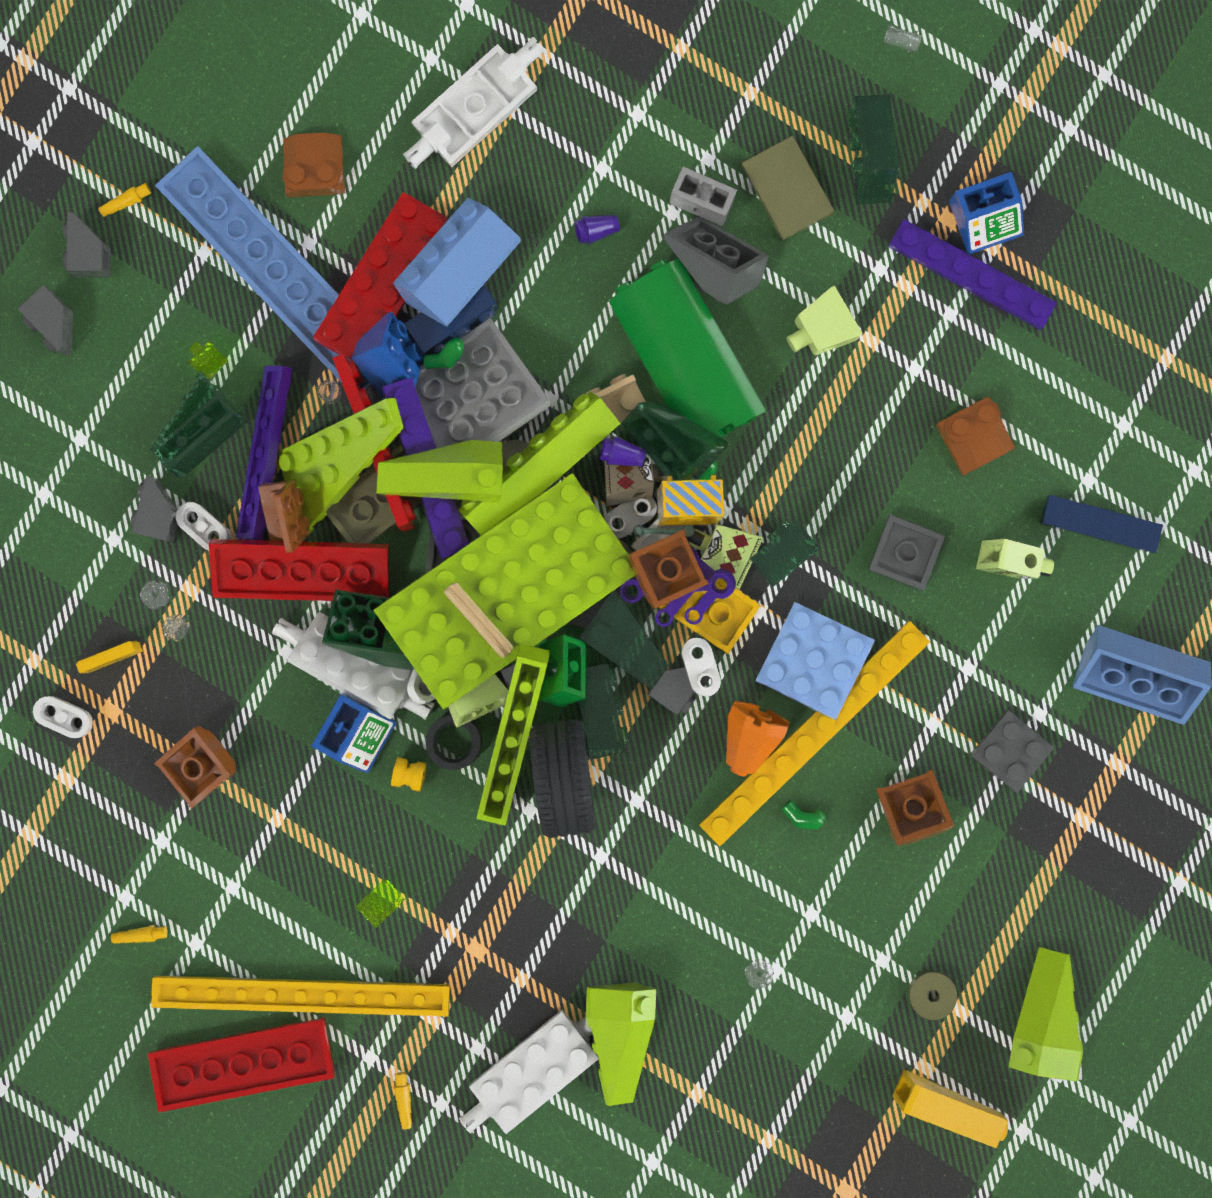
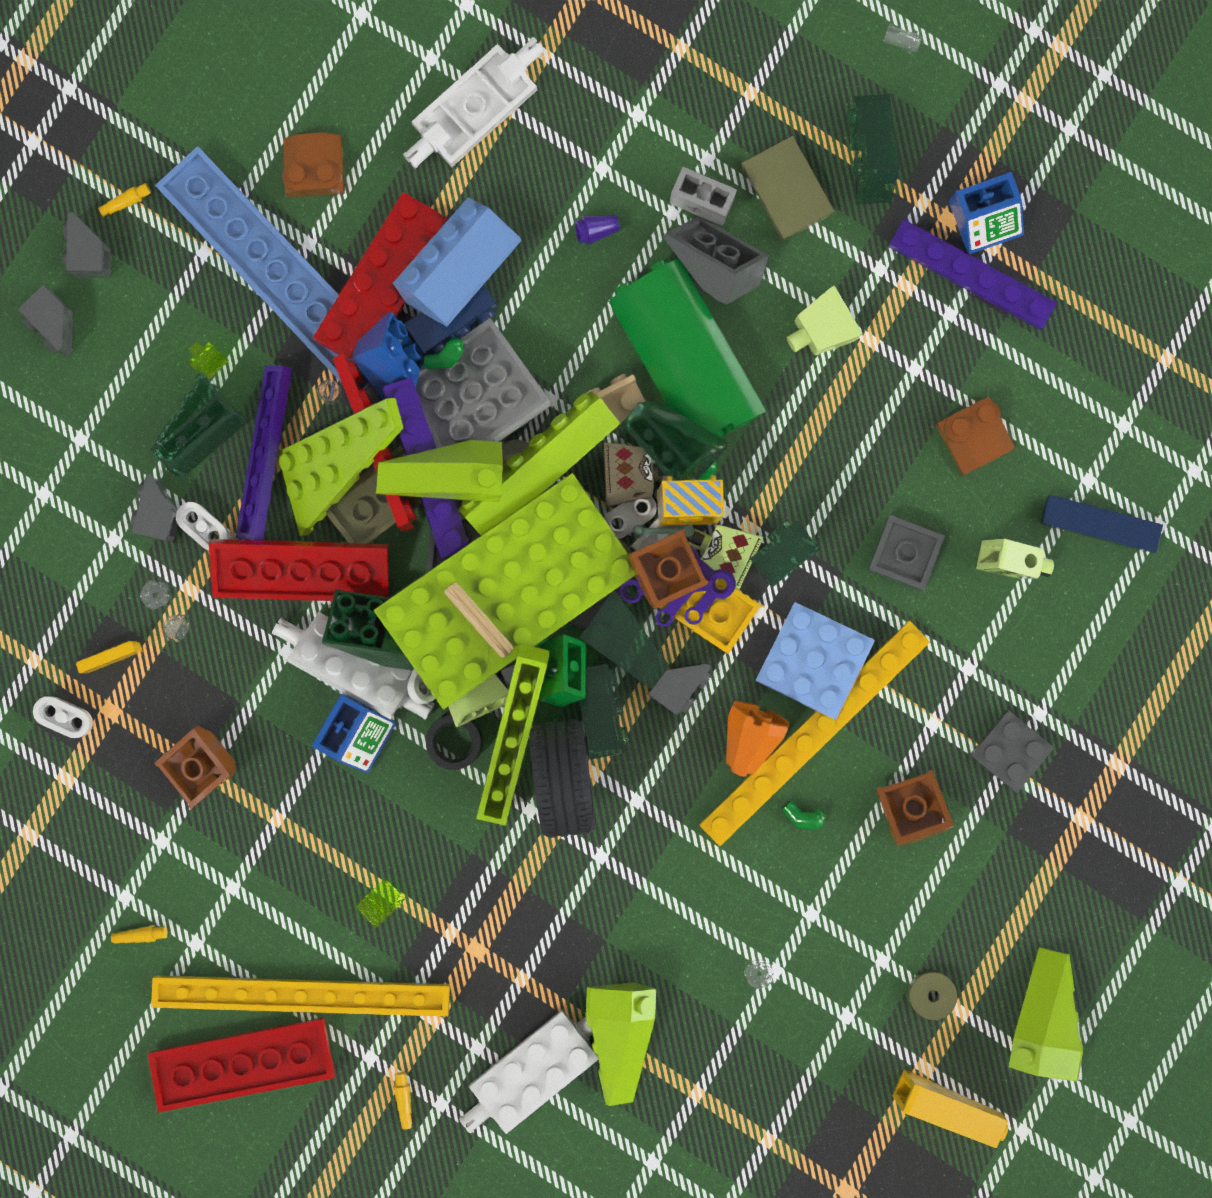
(284, 513): dark orange bracket -> none
(409, 774): yellow wheel -> none
(620, 452): dark purple cone -> none
(701, 667): white plate -> none
(1142, 675): medium blue slope -> none

